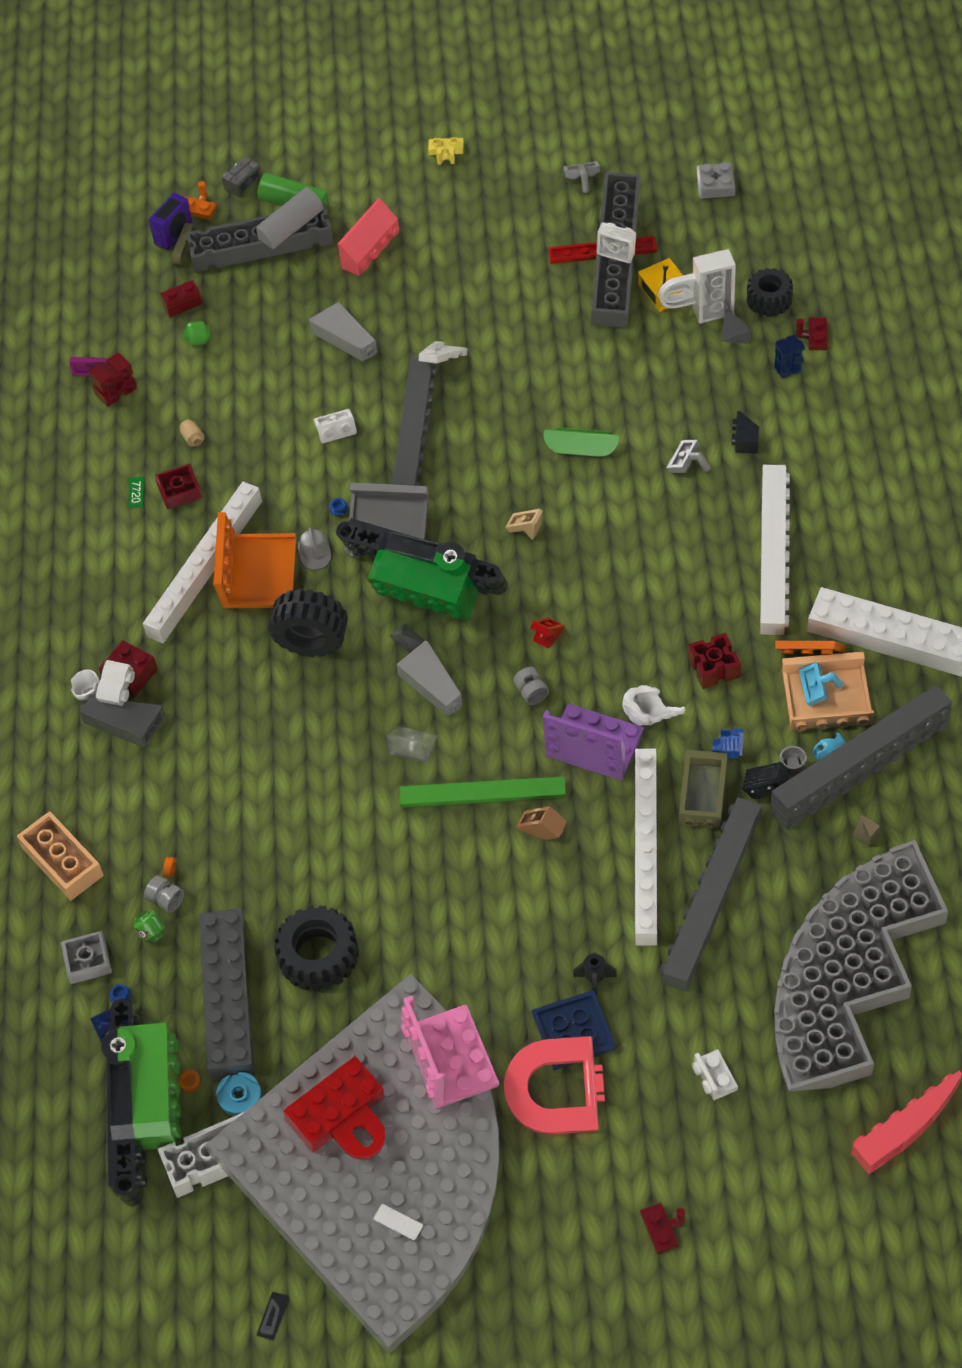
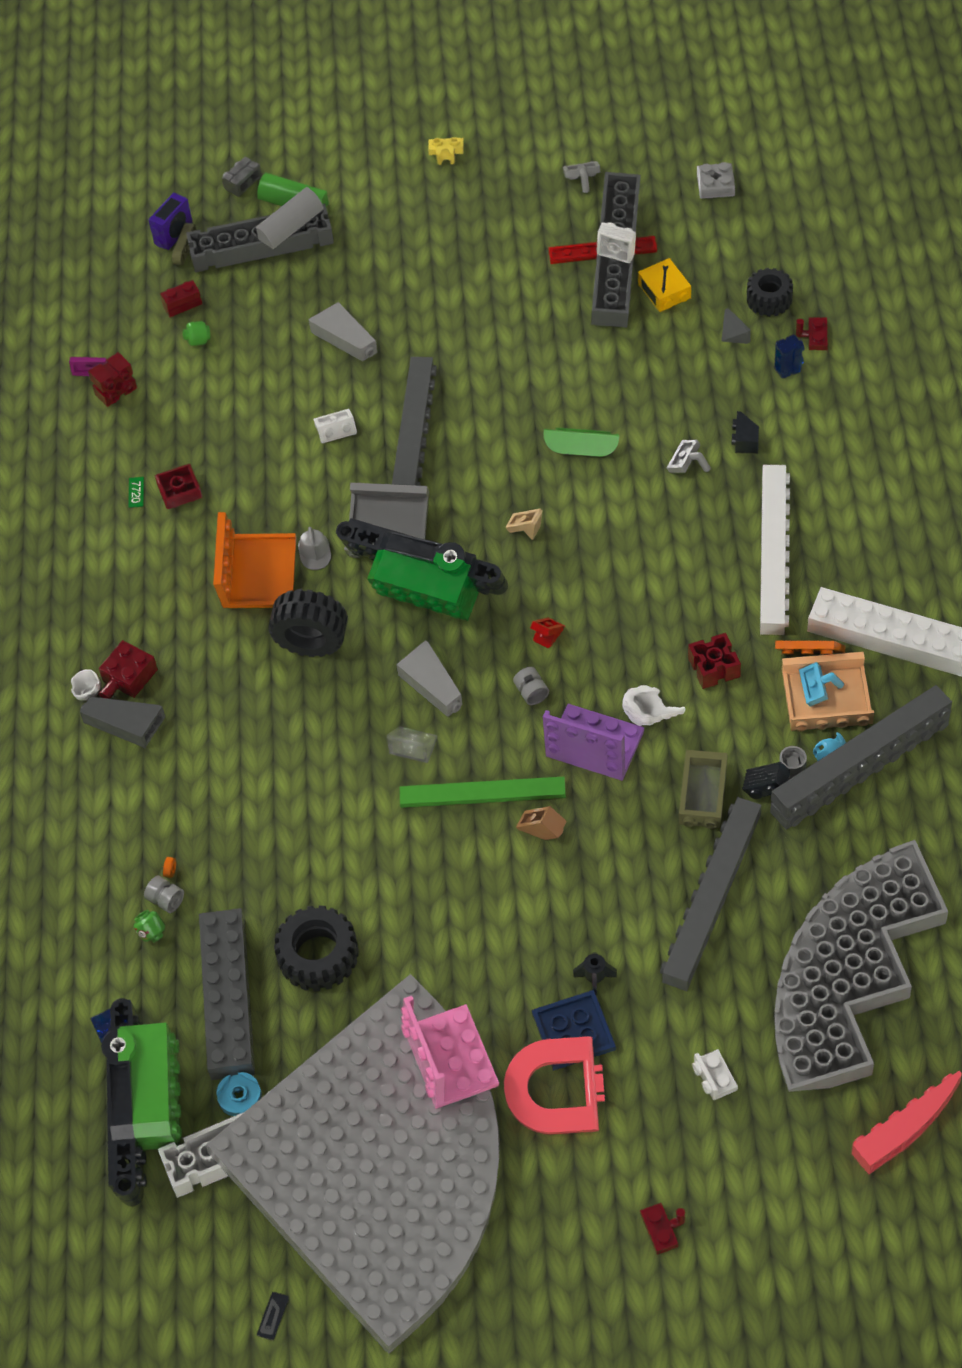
(60, 856): light nougat brick -> none
(74, 955): light grey brick -> none
(115, 683): white brick -> none
(120, 991): blue plate -> none
(189, 1080): orange tile -> none
(191, 433): tan brick -> none
(198, 567): white brick -> none
(200, 207): orange plate -> none
(337, 1109): red brick -> none
(338, 507): blue plate -> none
(368, 238): coral slope -> none
(398, 1222): white sticker -> none
(406, 638): dark grey slope -> none
(440, 352): white wing -> none
(645, 848): white brick -> none
(707, 288): white brick -> none
(729, 742): blue hair -> none
(866, 830): dark tan slope -> none

